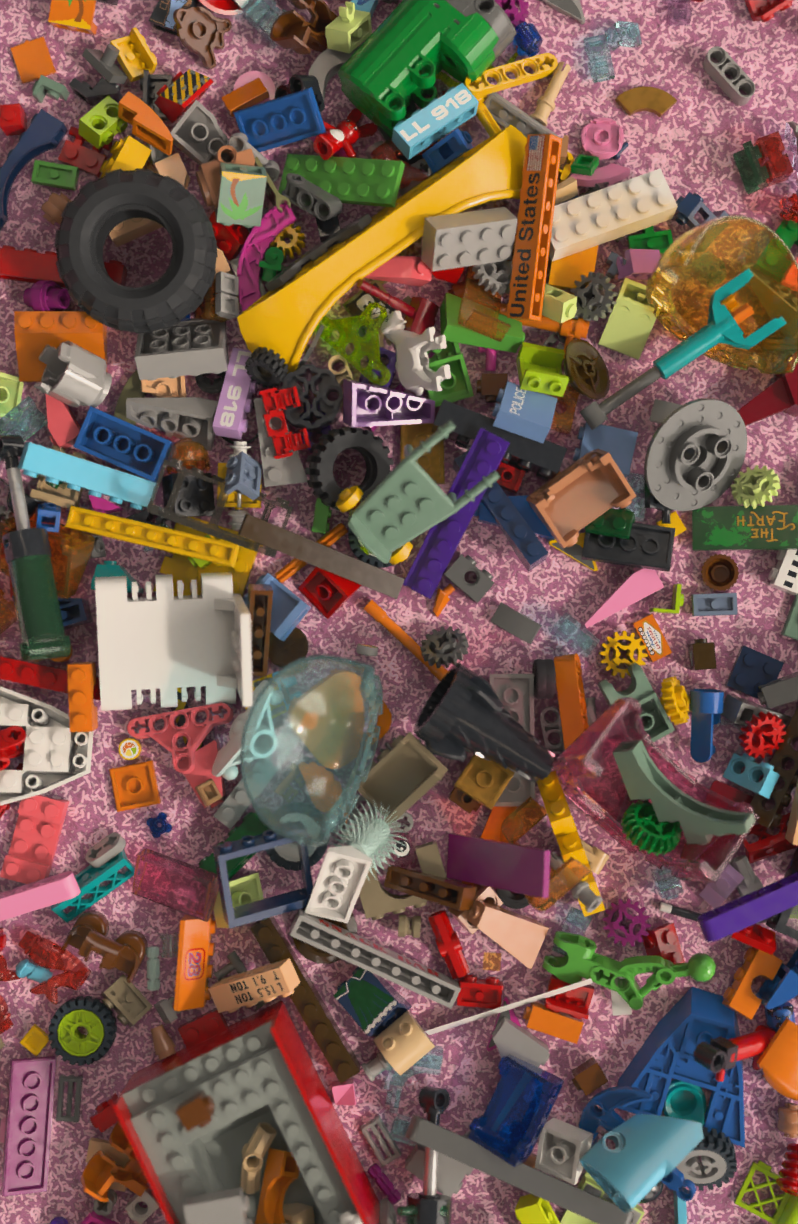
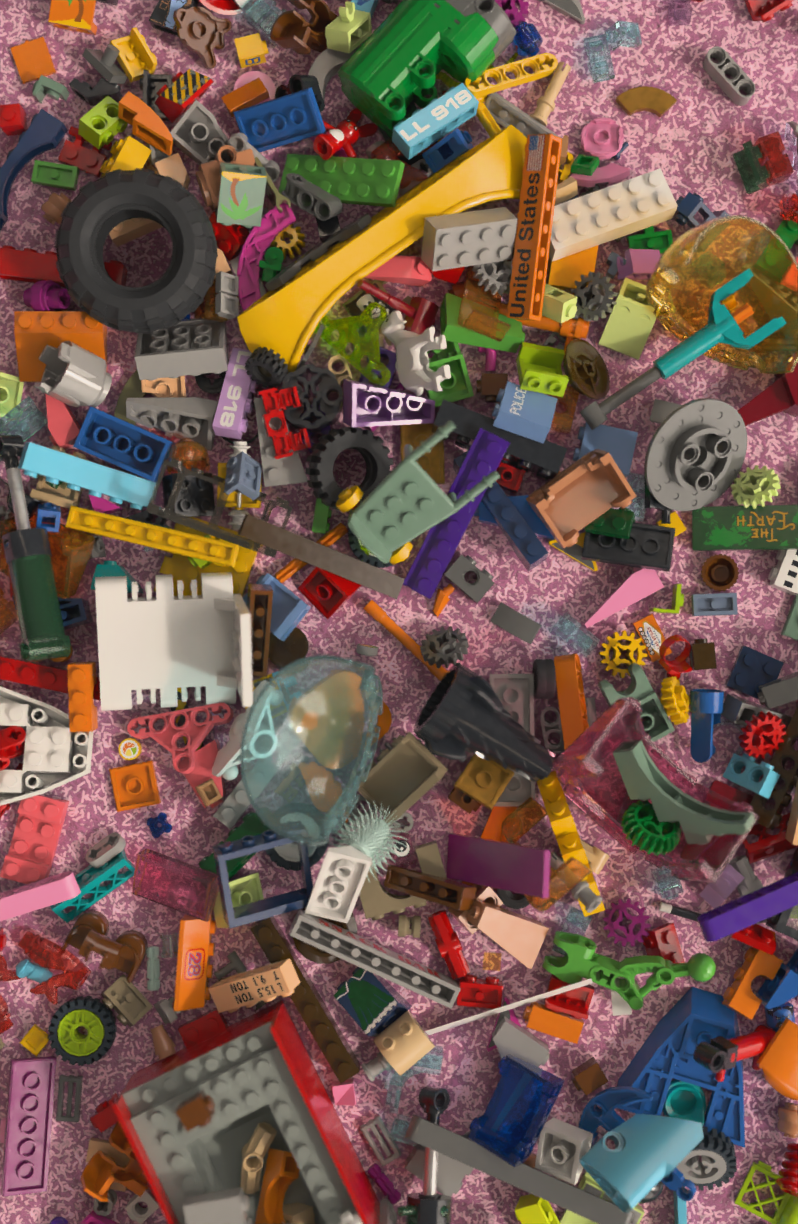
(251, 50): none -> yellow brick
(679, 665): none -> red piece

